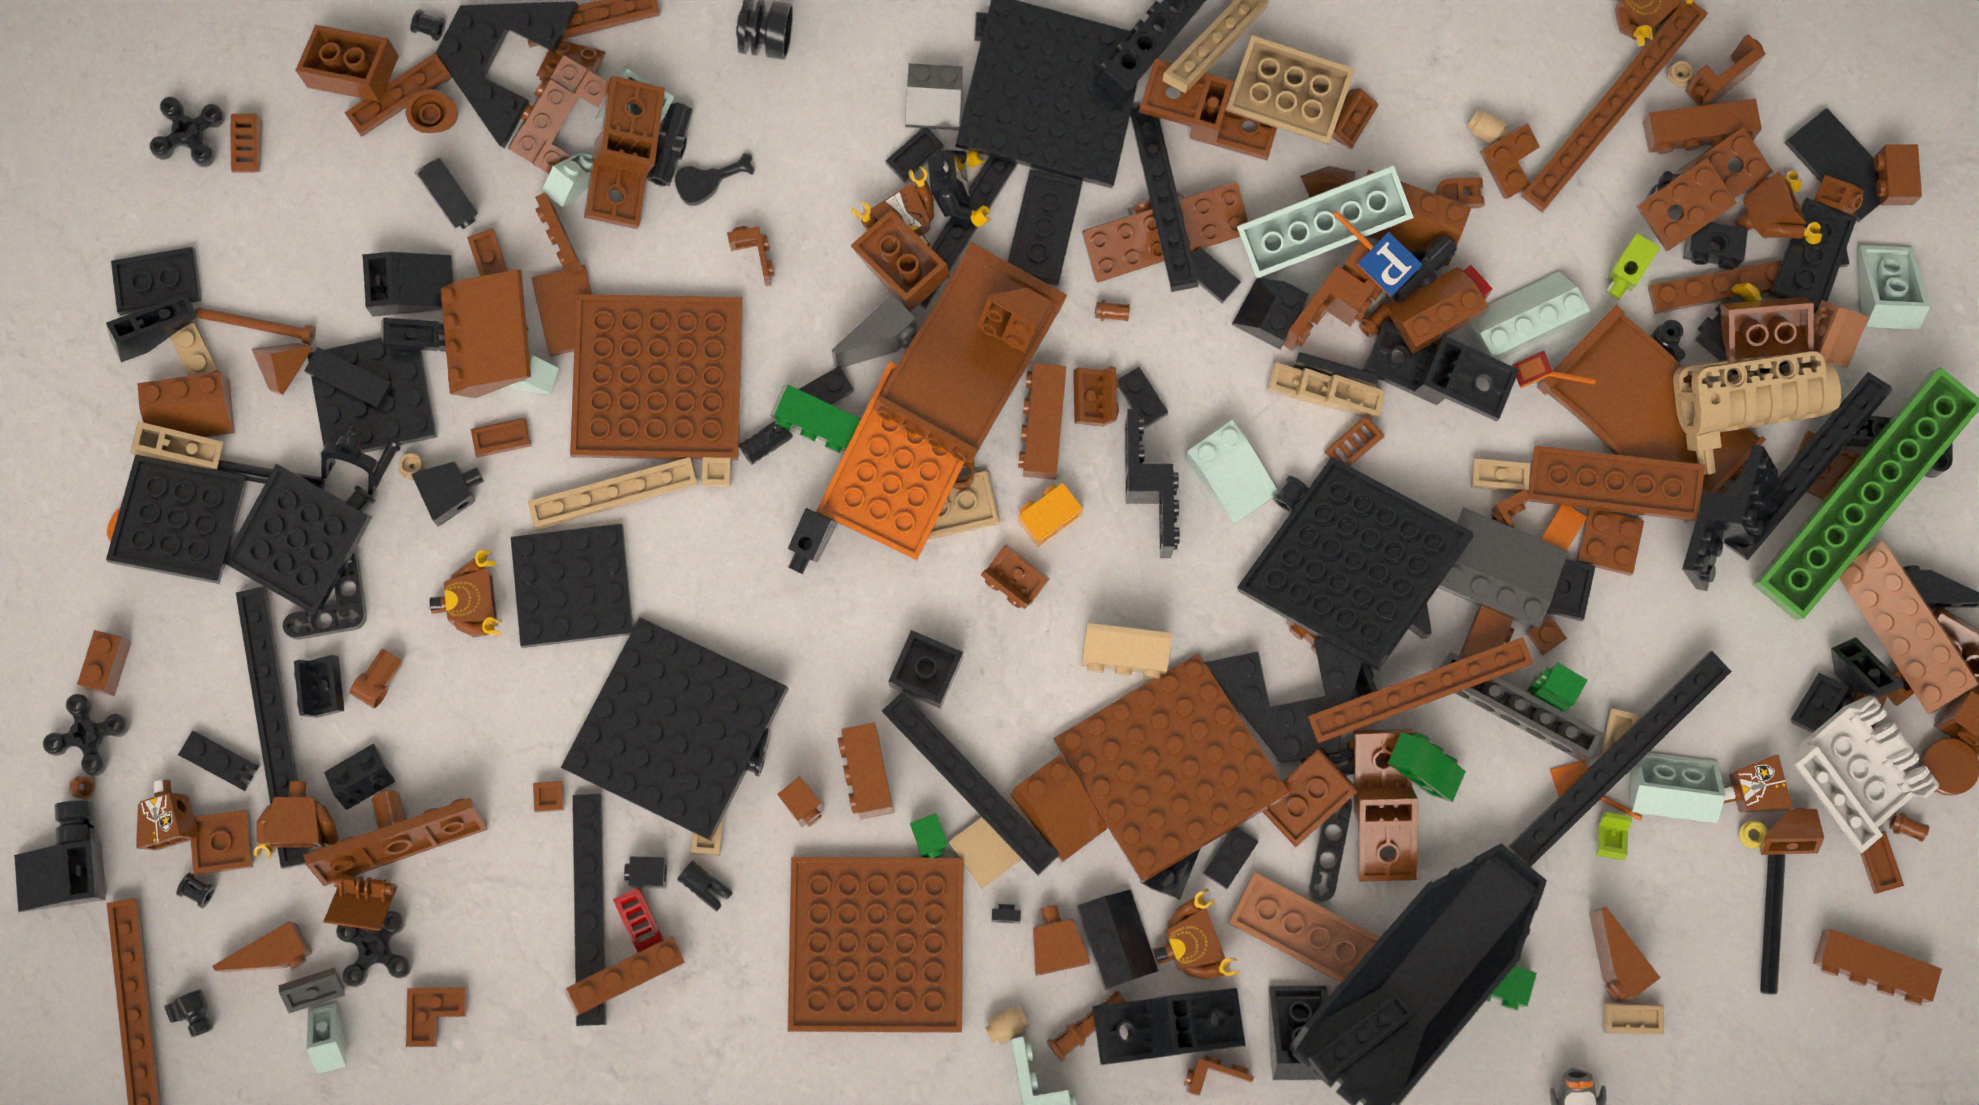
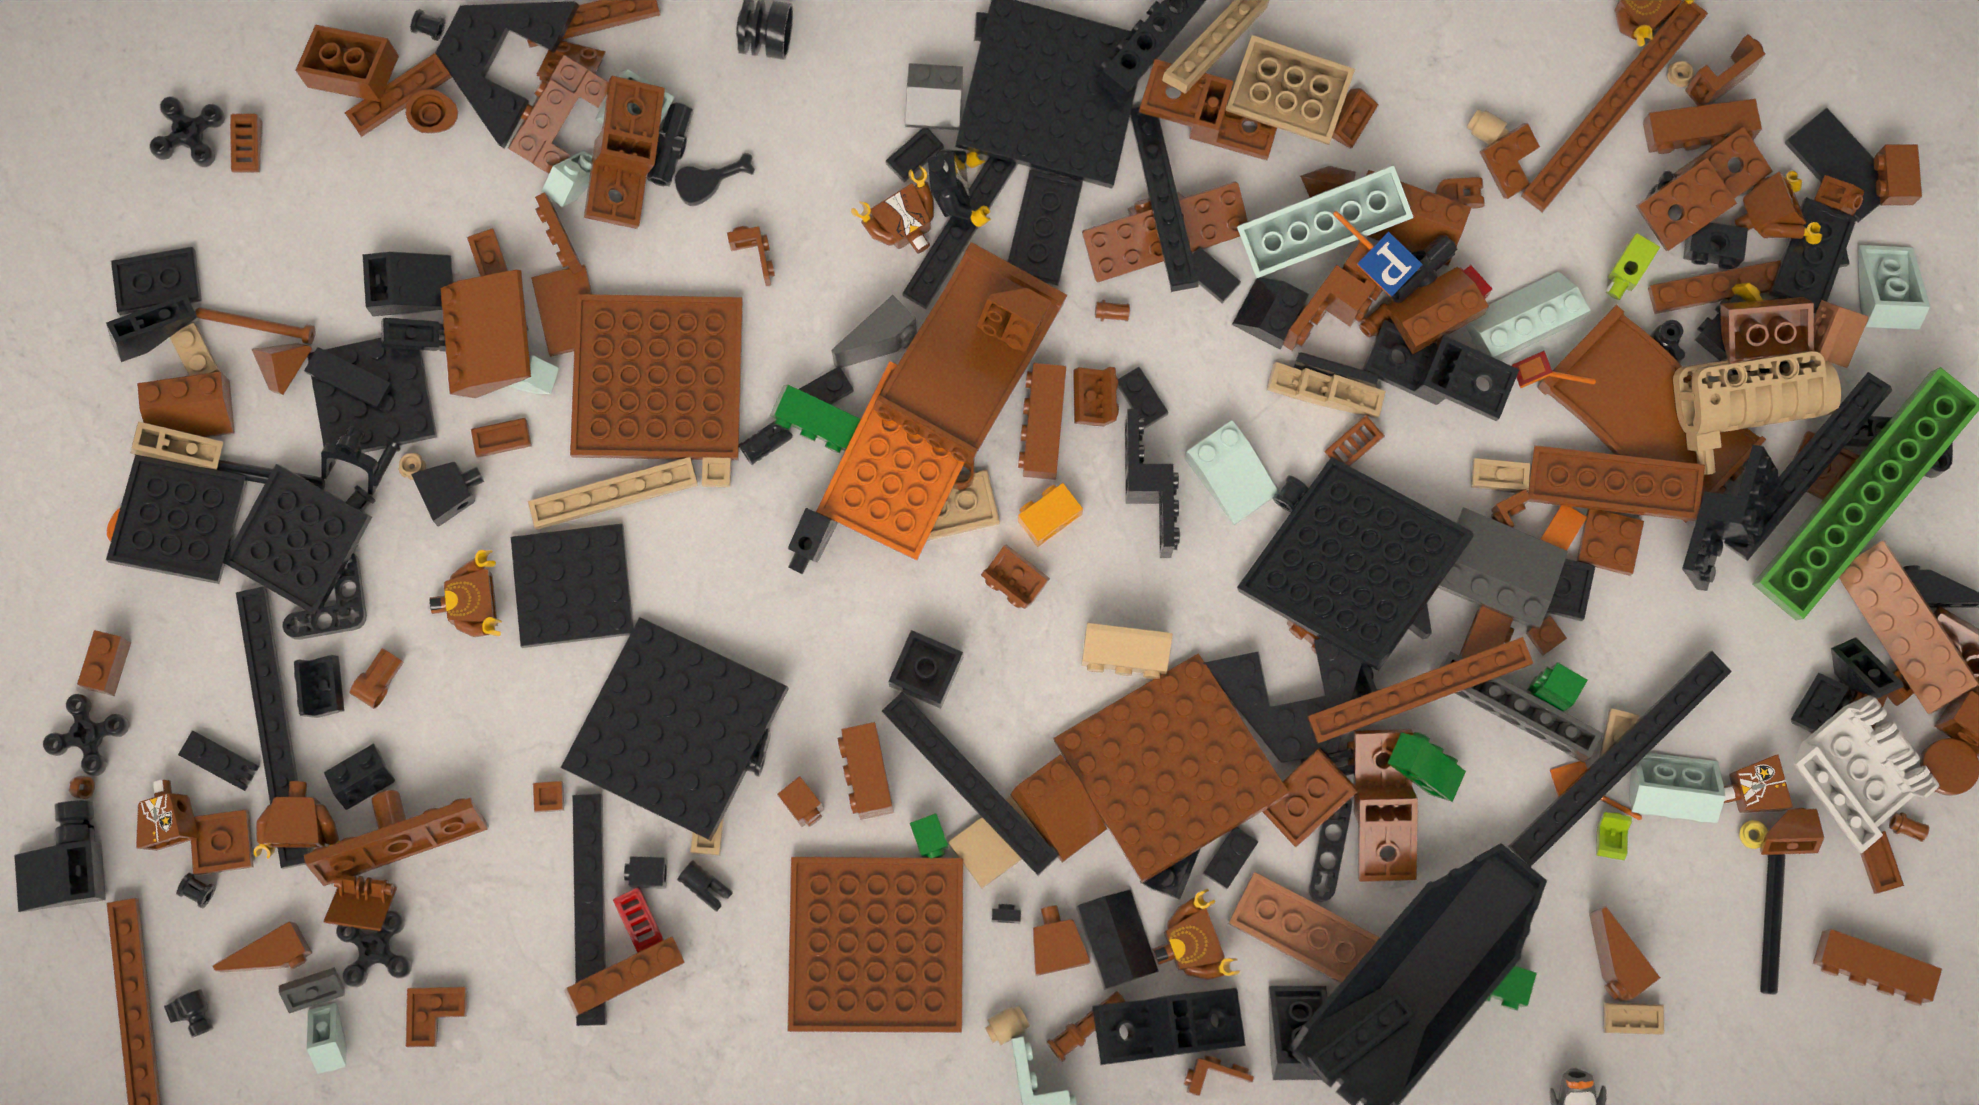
(447, 193): black slope -> none
(901, 260): dark orange slope -> none

